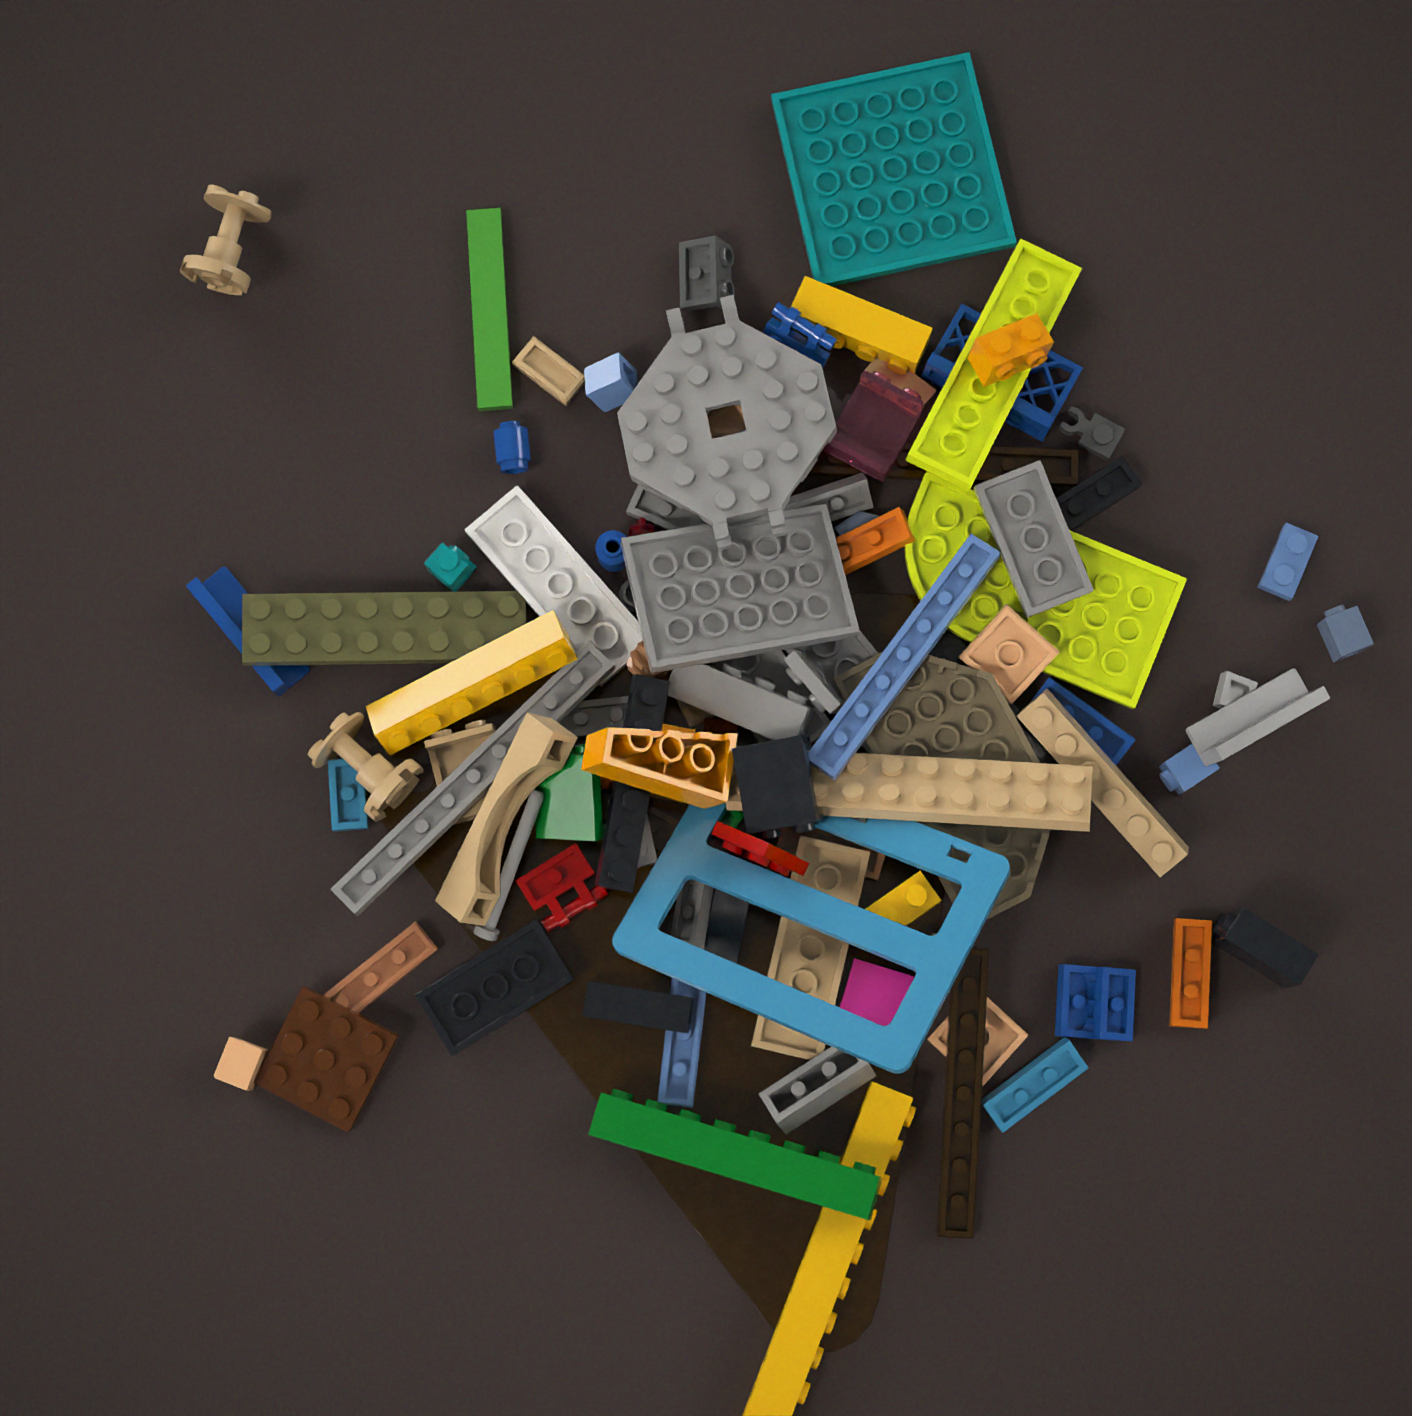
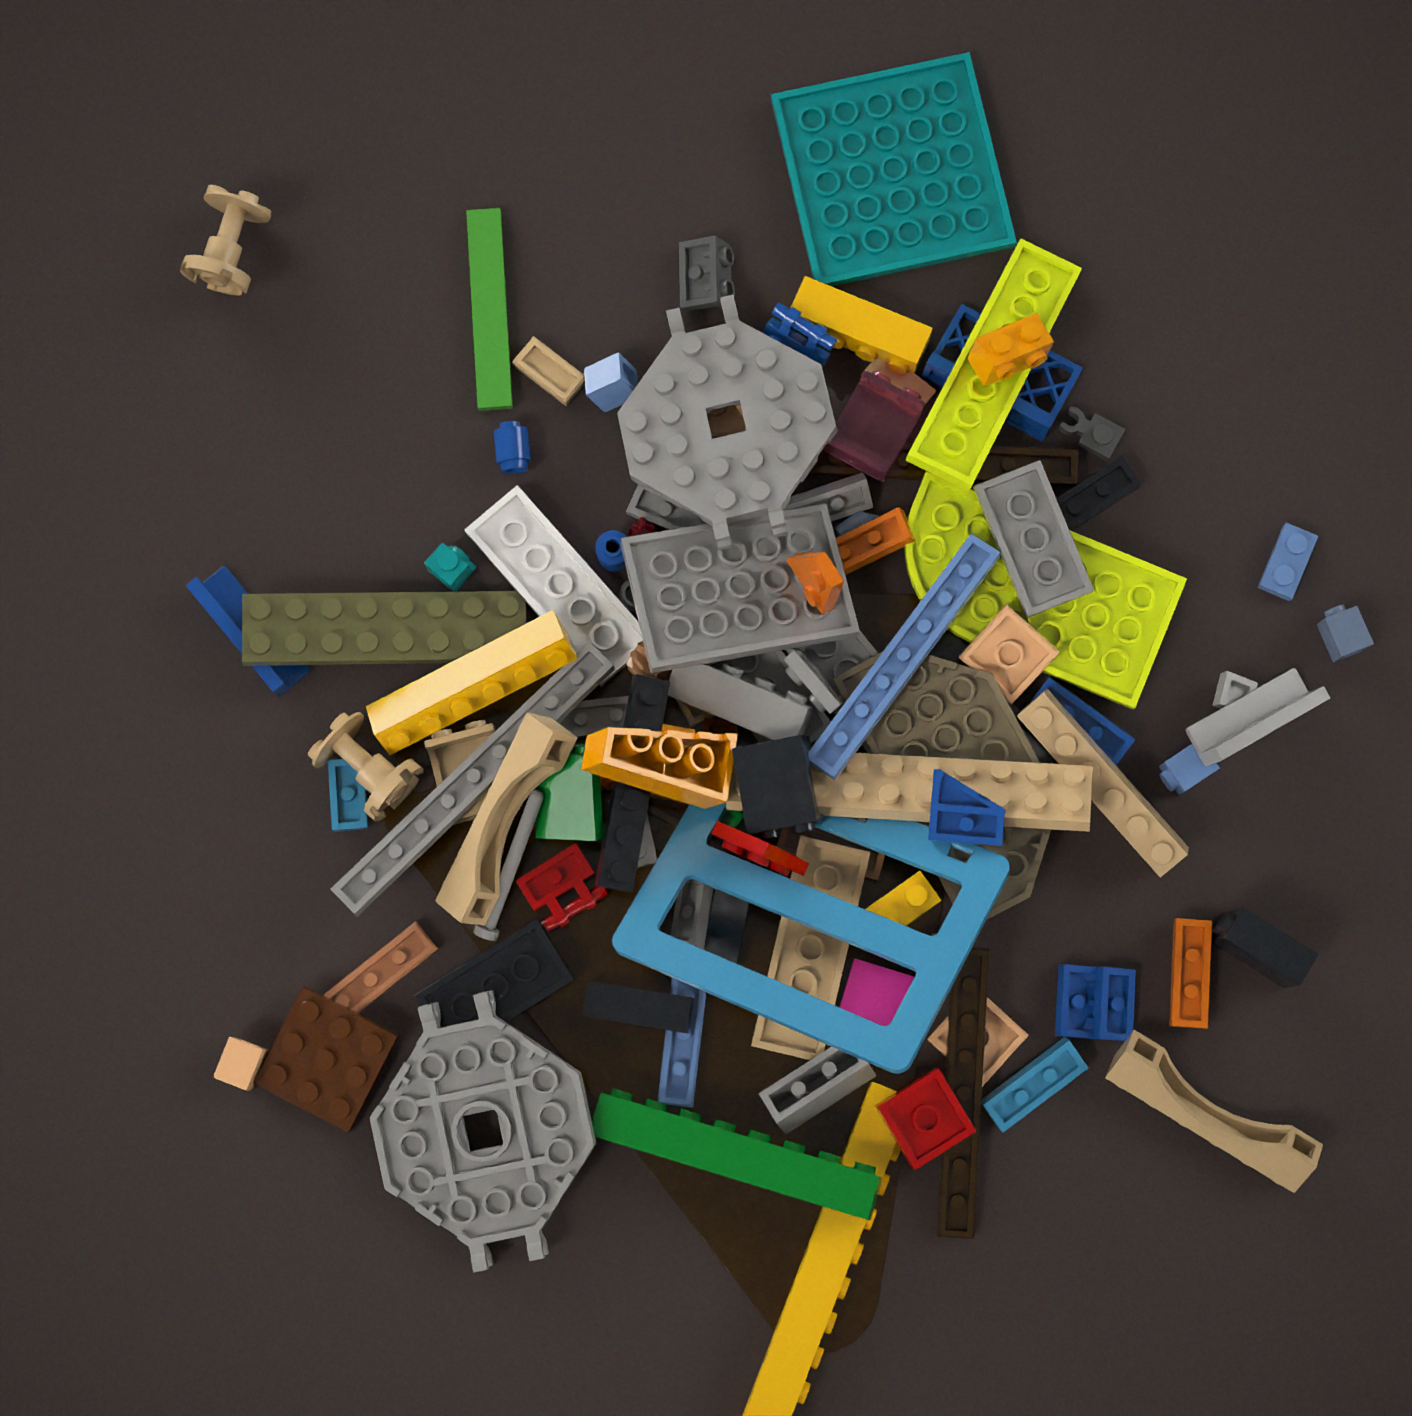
(425, 1141): none -> light grey plate
(819, 578): none -> orange wing
(925, 1118): none -> red plate
(963, 813): none -> blue wing
(1271, 1149): none -> tan arch

